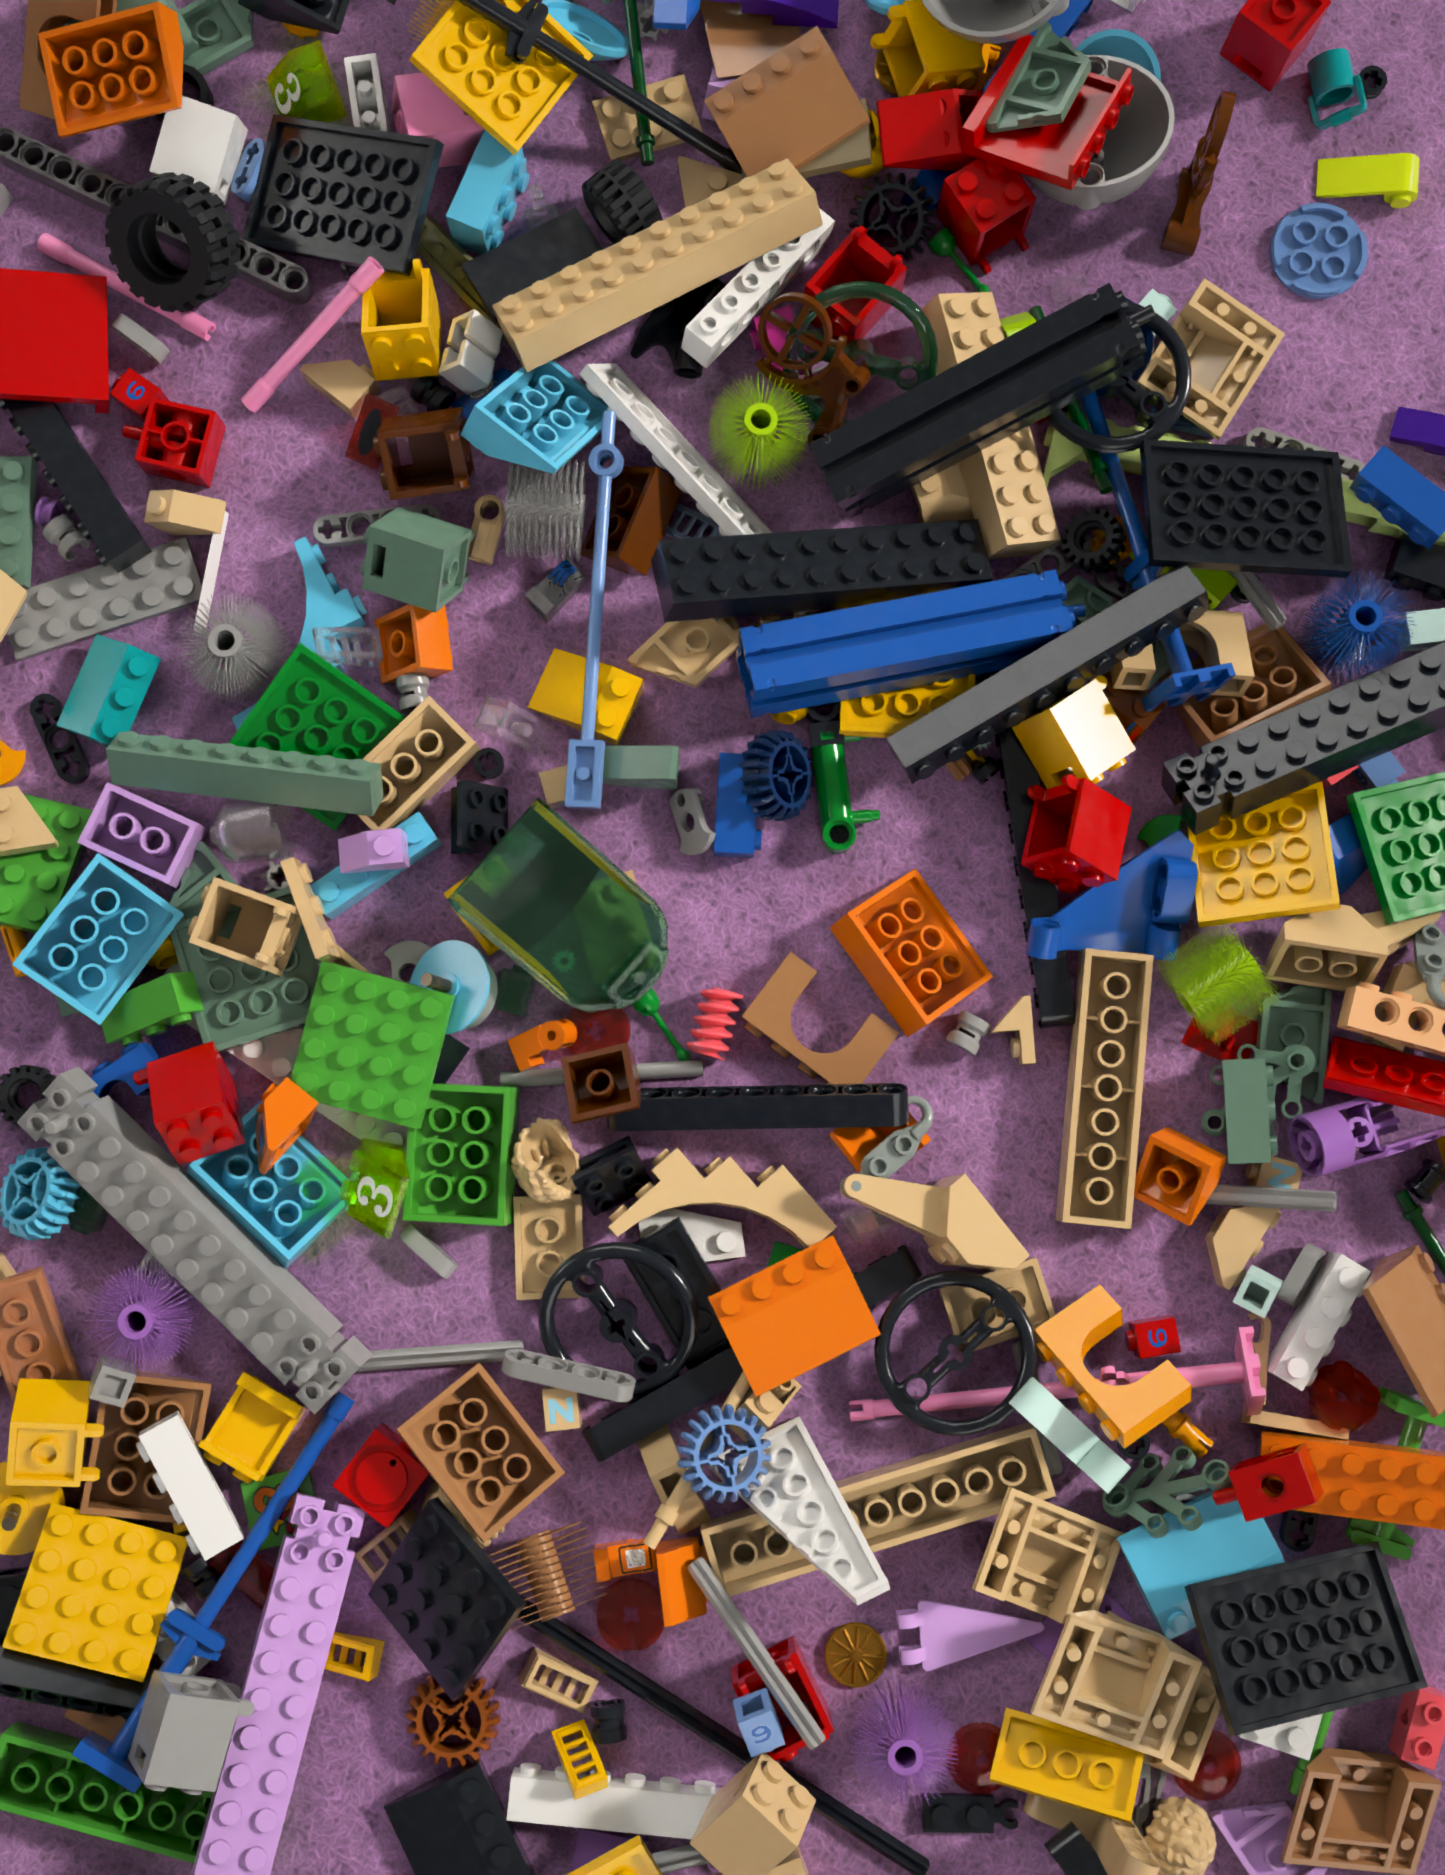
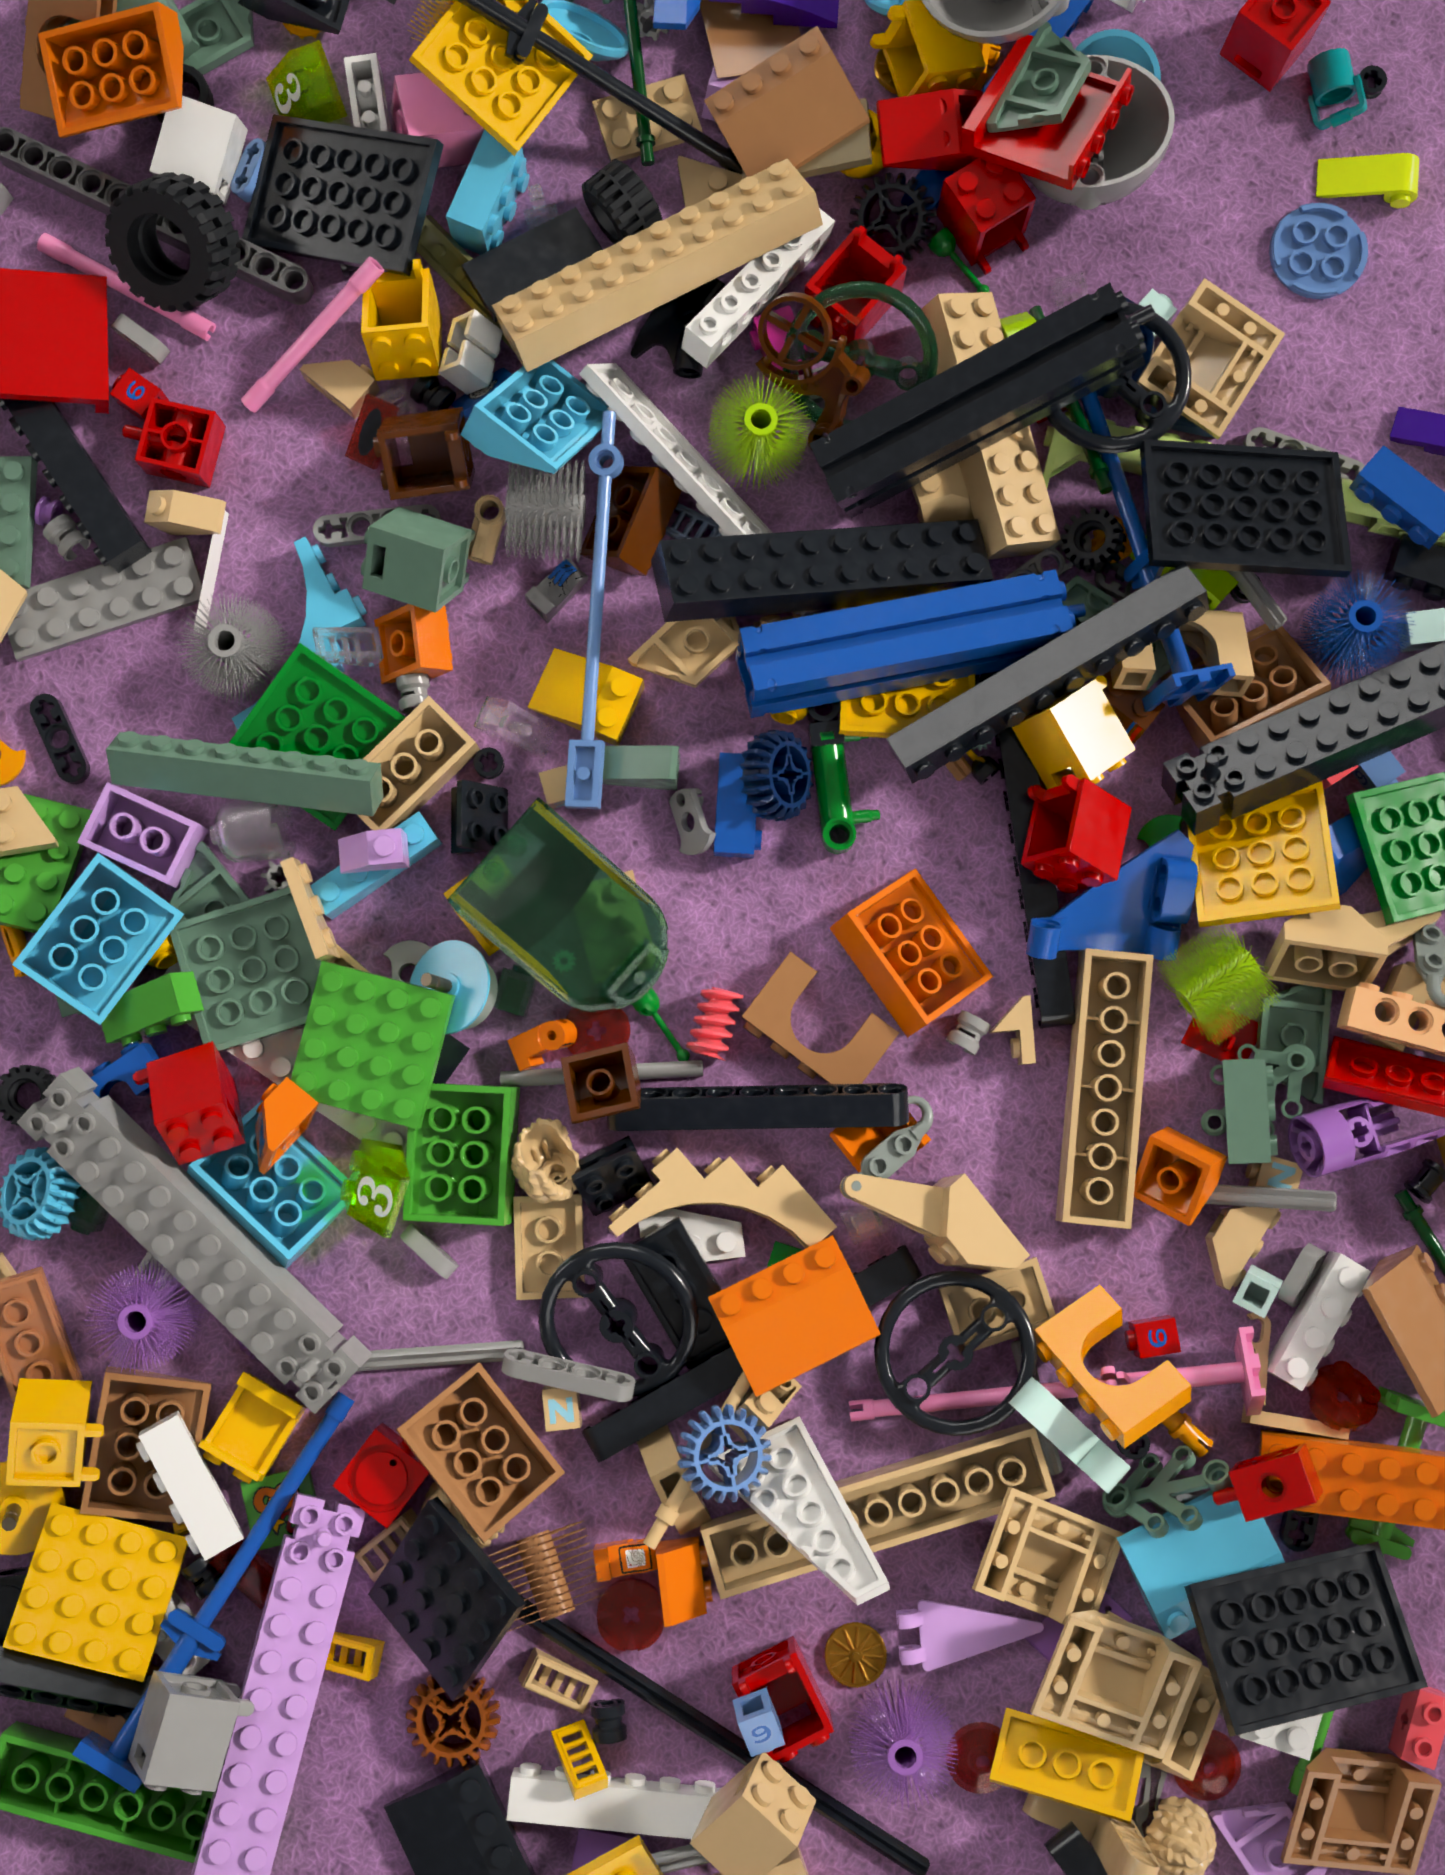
(108, 690): teal slope -> none
(109, 1383): light grey panel -> none
(262, 933): tan container -> none
(756, 1653): light grey axle -> none
(965, 1813): black plate -> none
(1196, 181): reddish brown piece -> none

